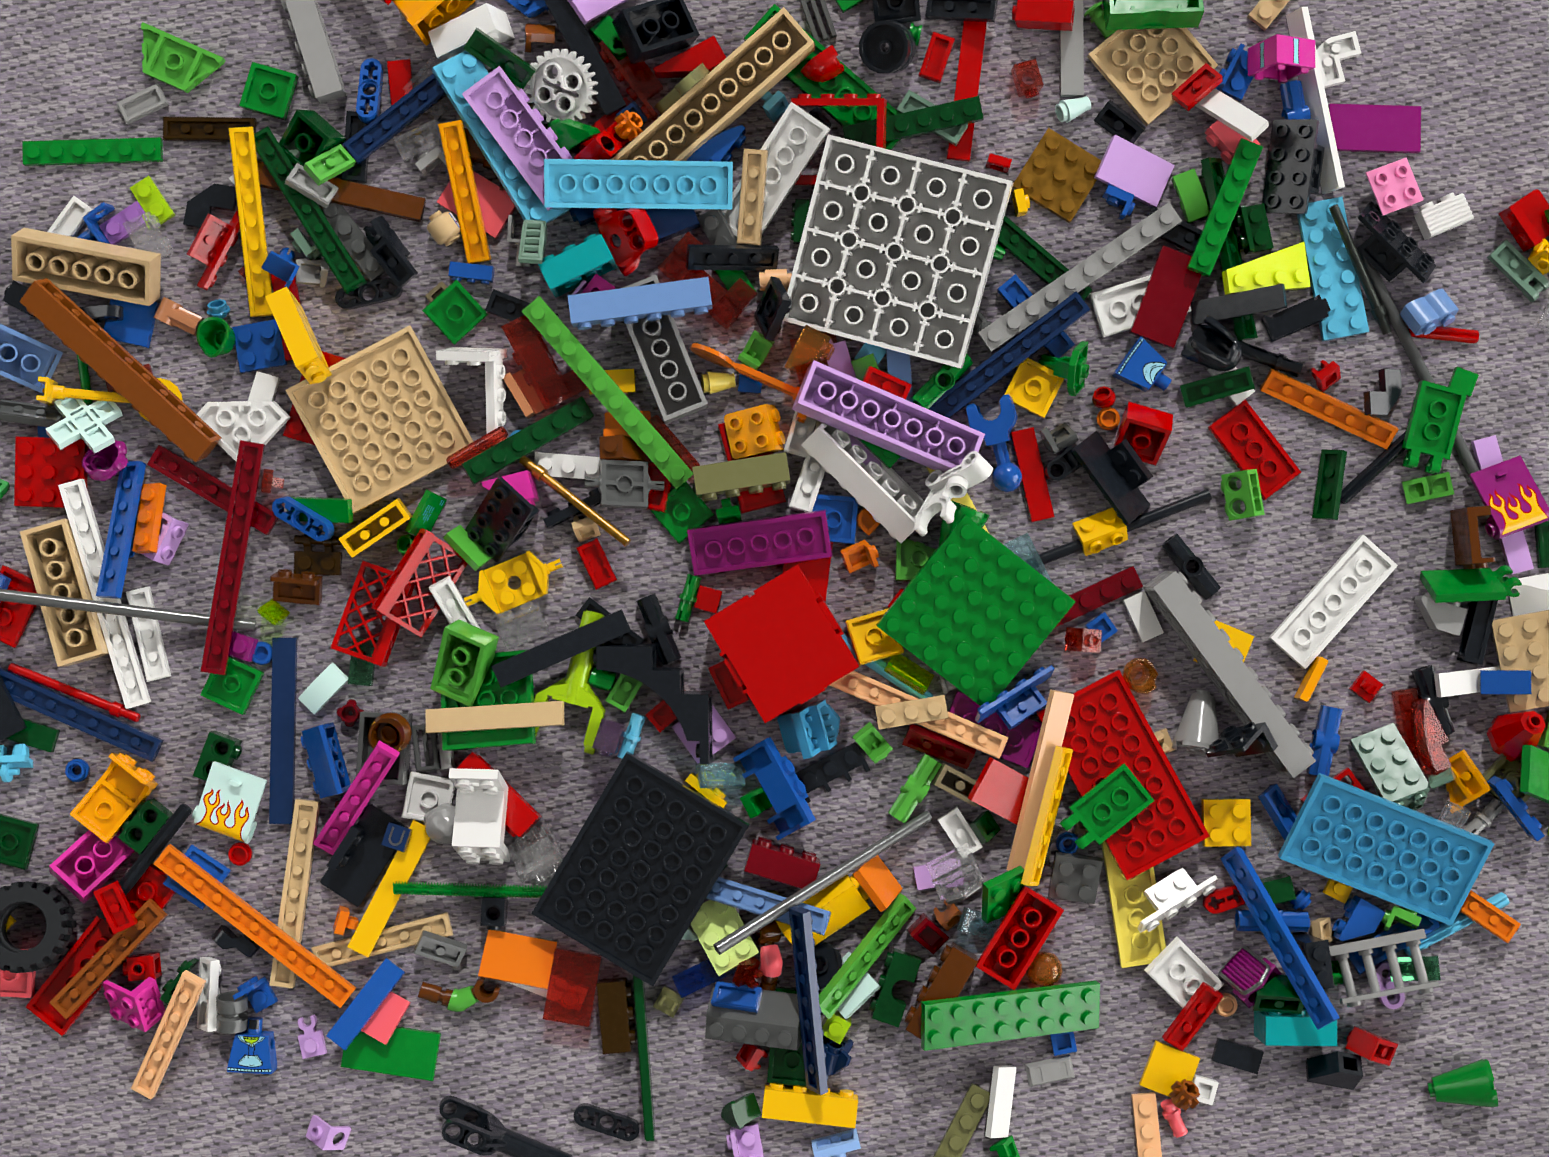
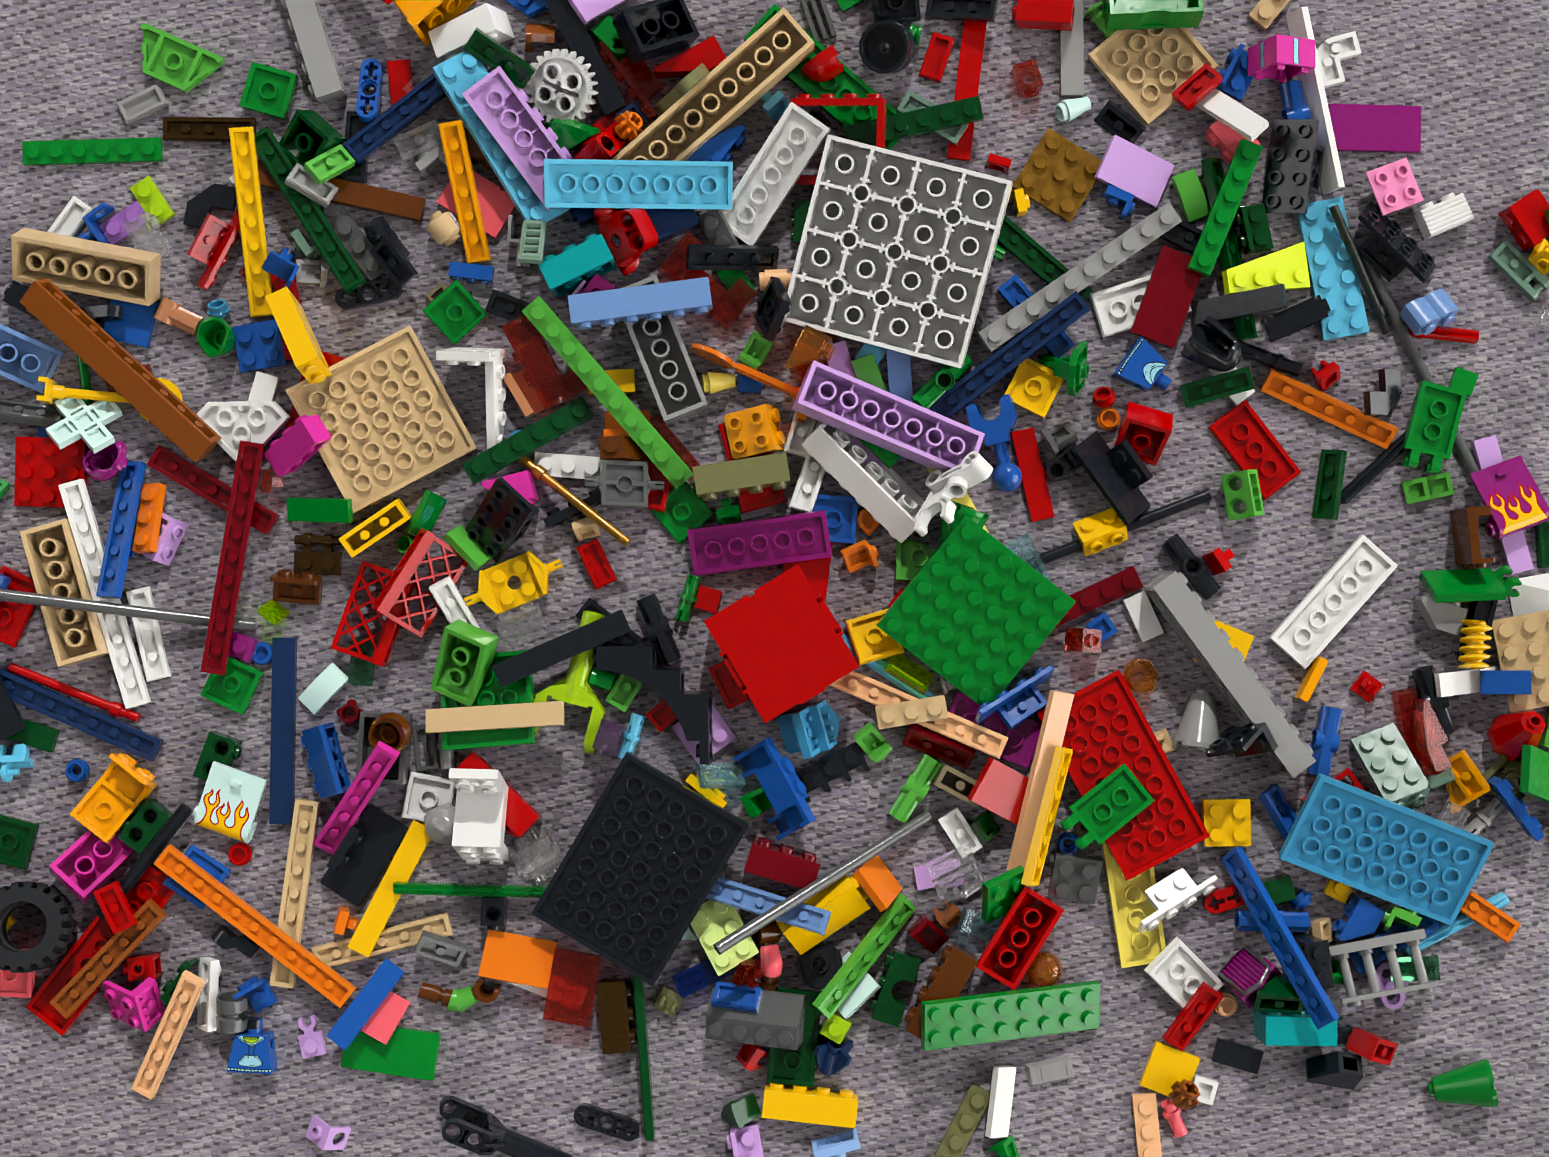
(292, 518): blue beam -> none
(297, 444): none -> dark pink brick
(396, 837): dark blue tile -> none
(477, 447): clear red axle -> none
(752, 196): tan tile -> none
(808, 999): dark blue plate -> none
(887, 382): red plate -> none
(1063, 1043): blue tile -> none
(1218, 560): none -> red tile
(1474, 644): none -> yellow piece

